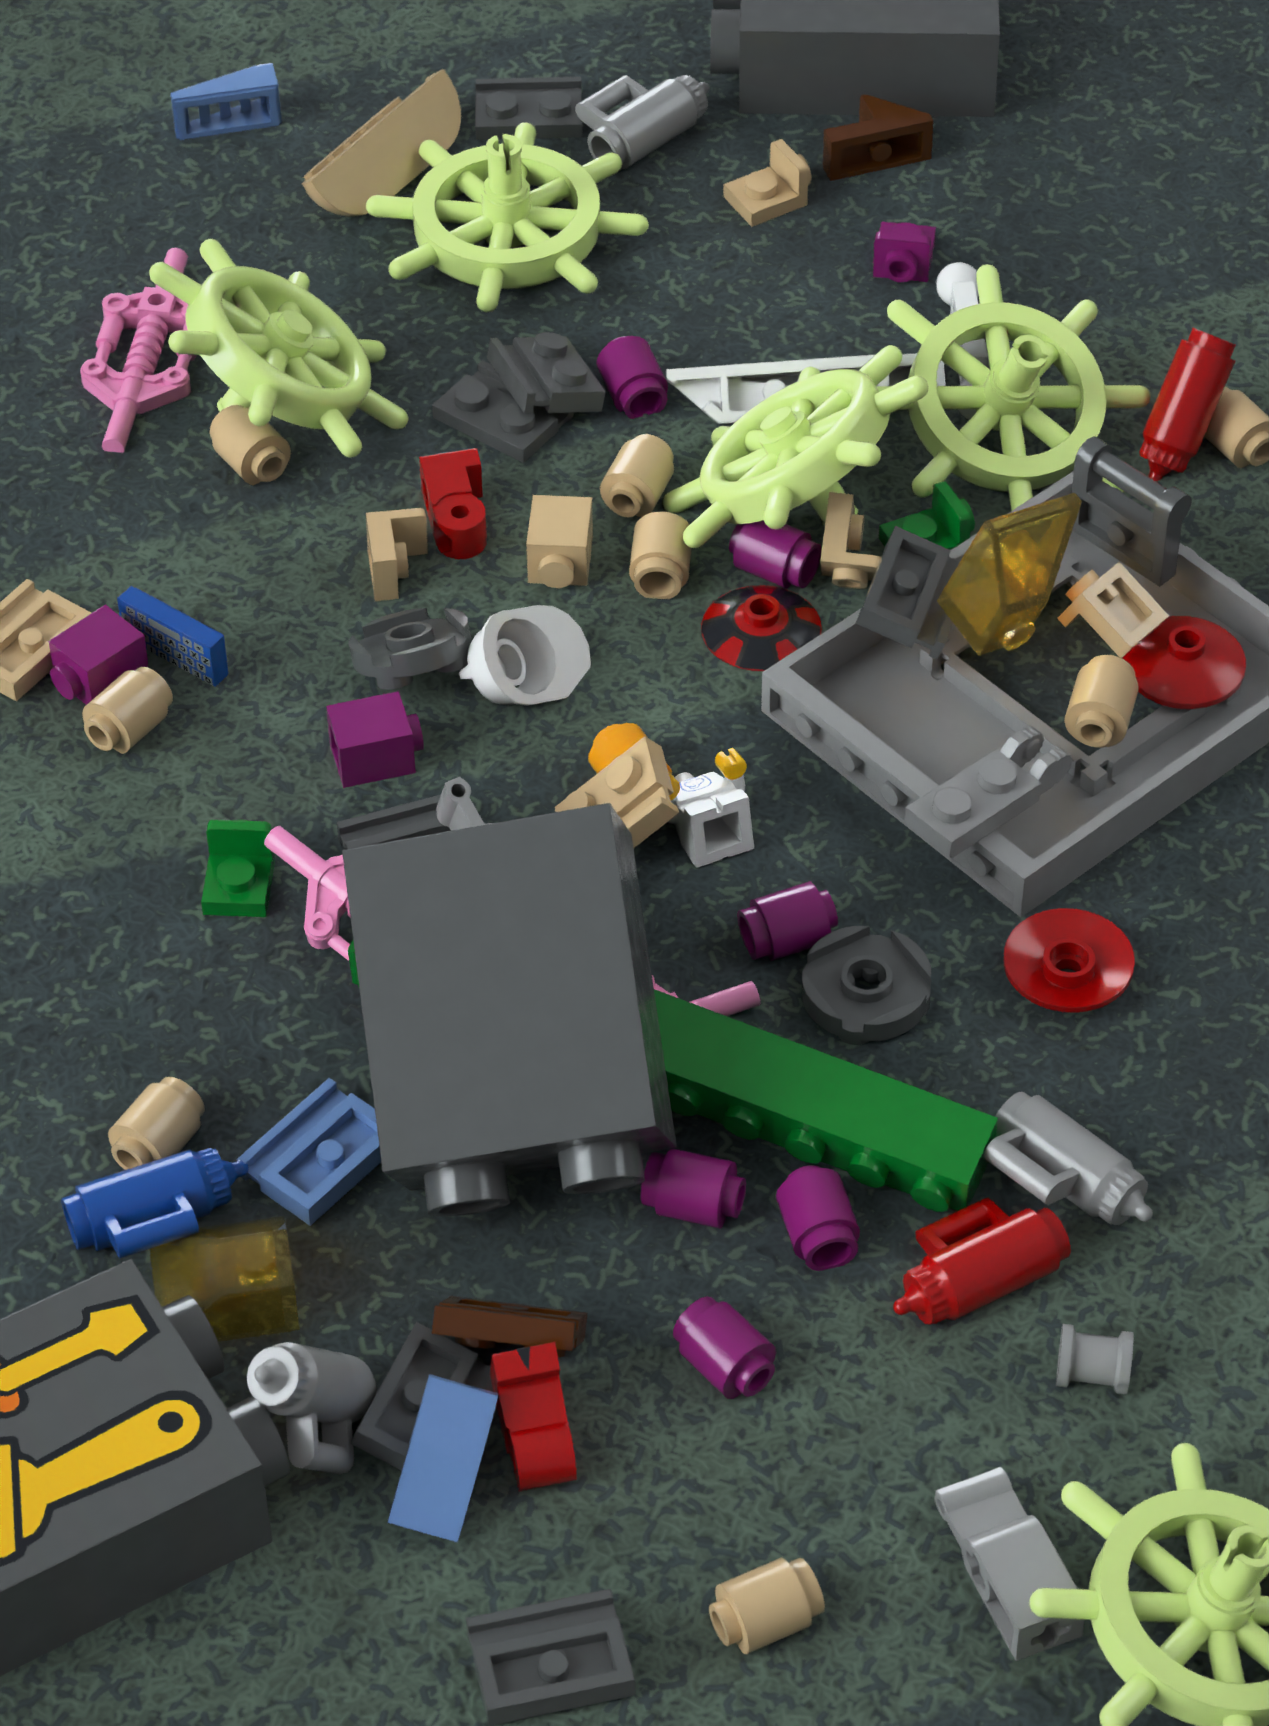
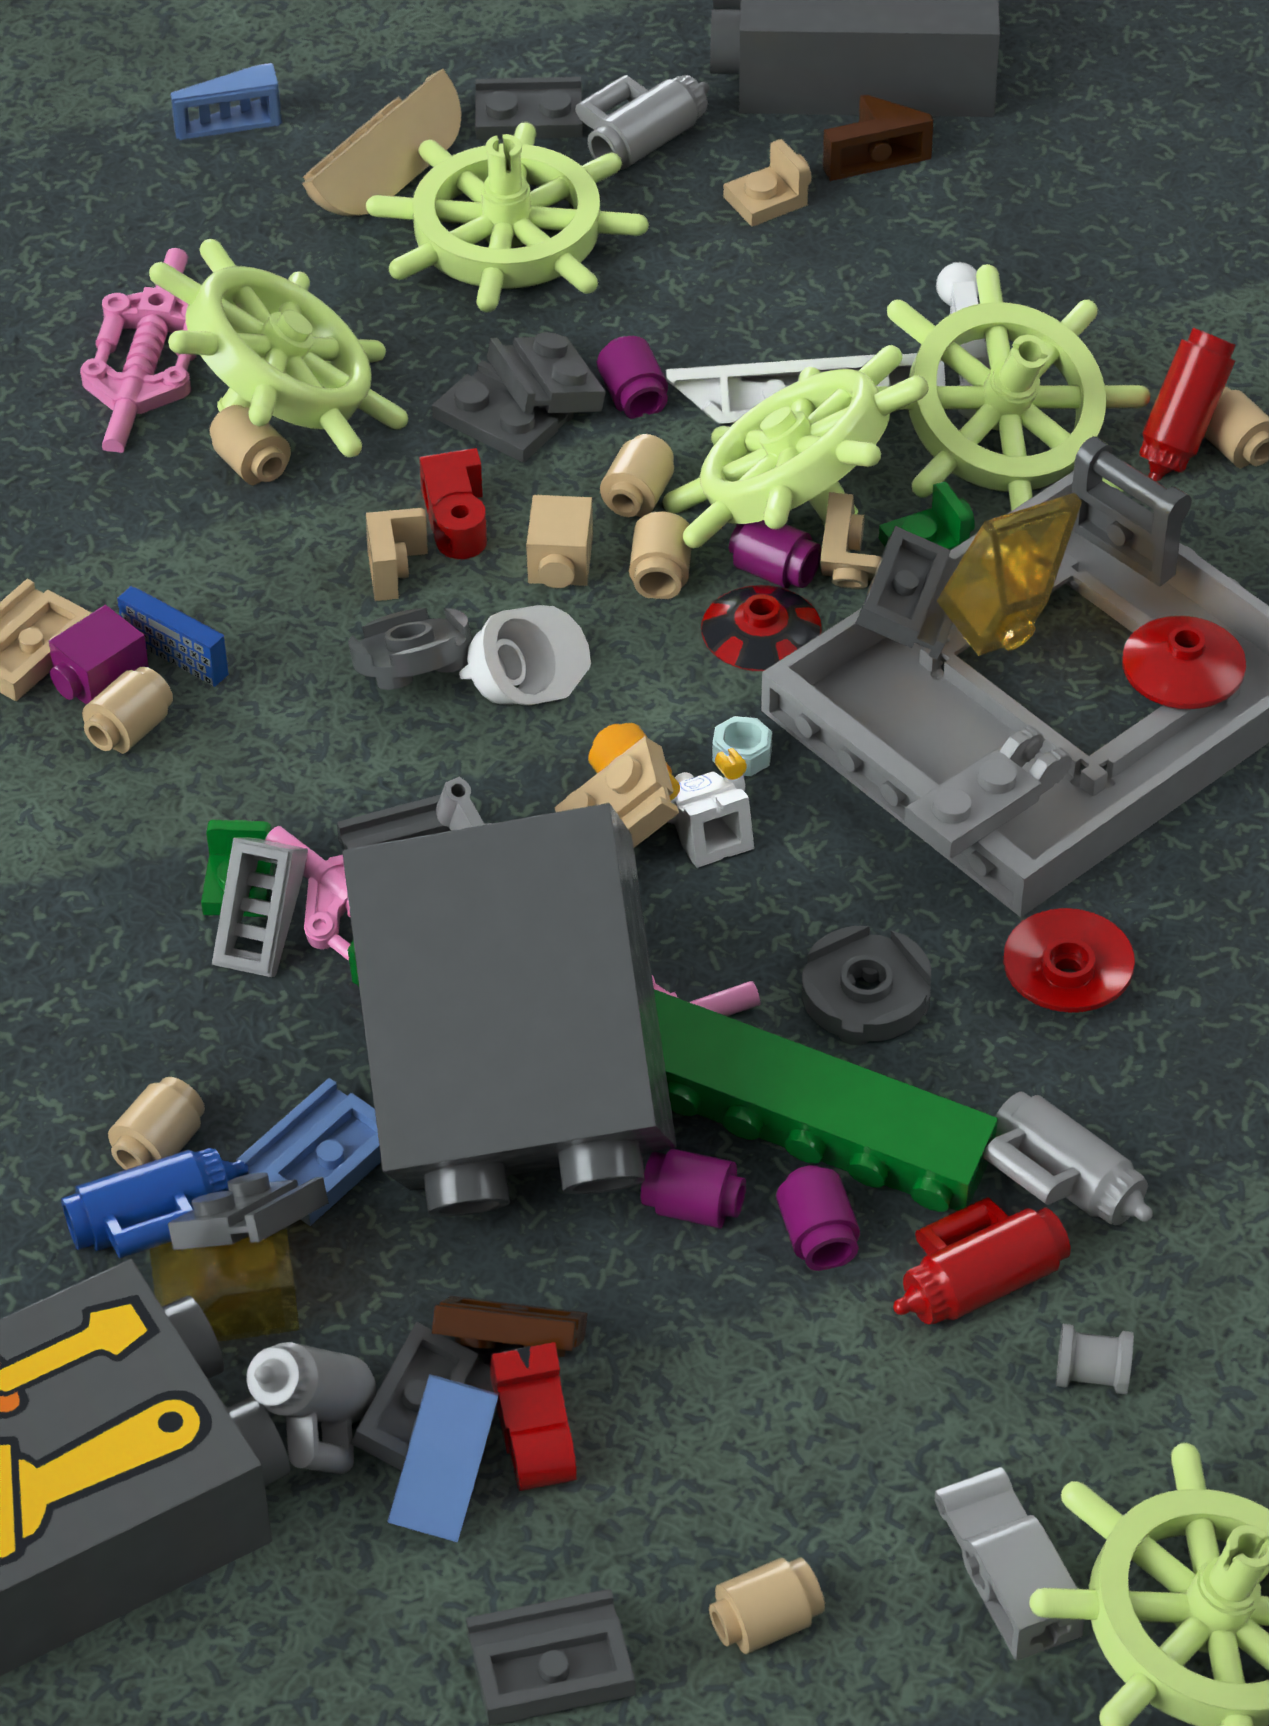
(236, 900): none -> light grey slope
(248, 1209): none -> dark grey plate
(373, 739): magenta brick -> none
(725, 1348): magenta brick -> none
(748, 738): none -> light aqua tile
(786, 921): magenta brick -> none
(903, 251): magenta bracket -> none
(1102, 701): tan brick -> none
(1114, 608): tan bracket -> none

